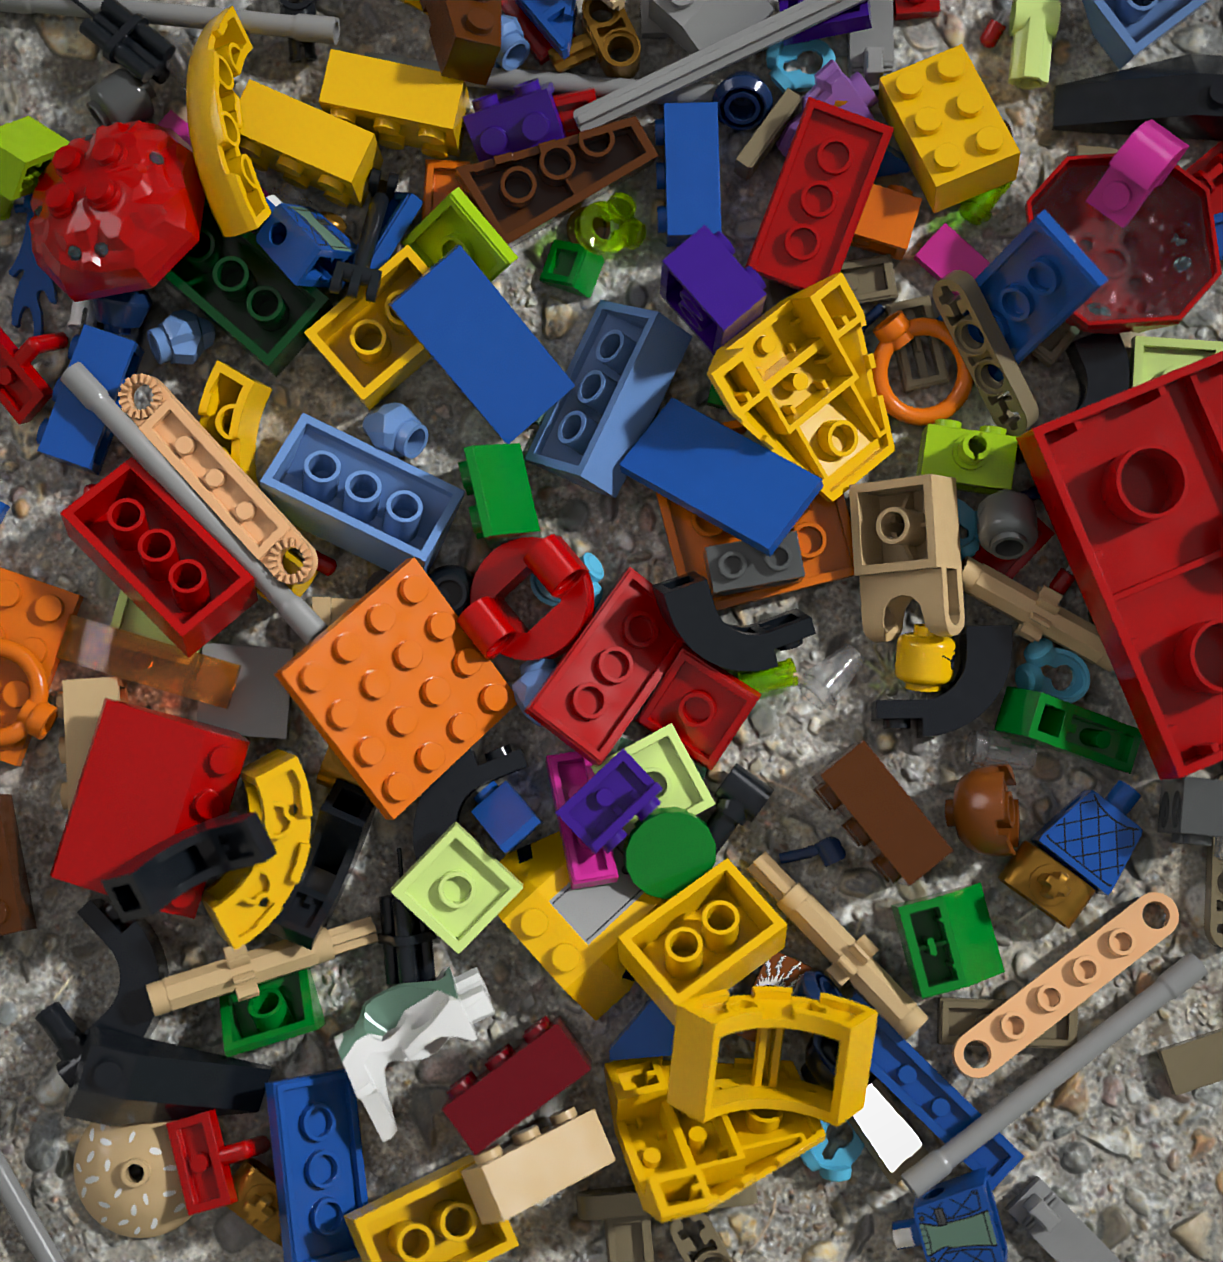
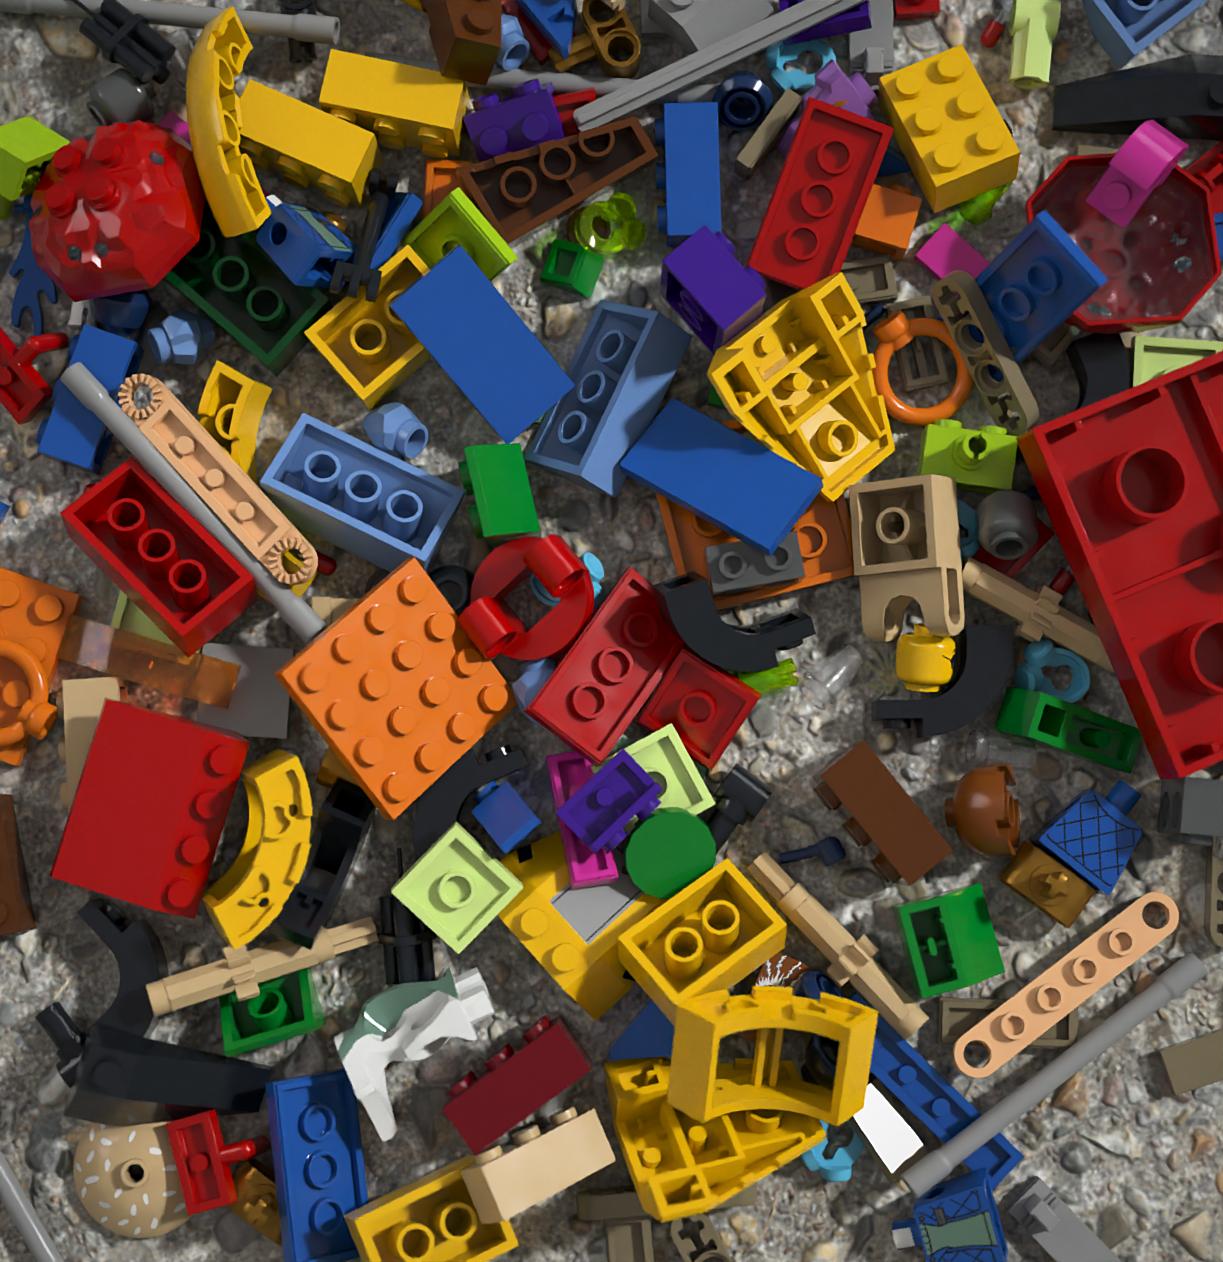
(186, 860): black arch -> none

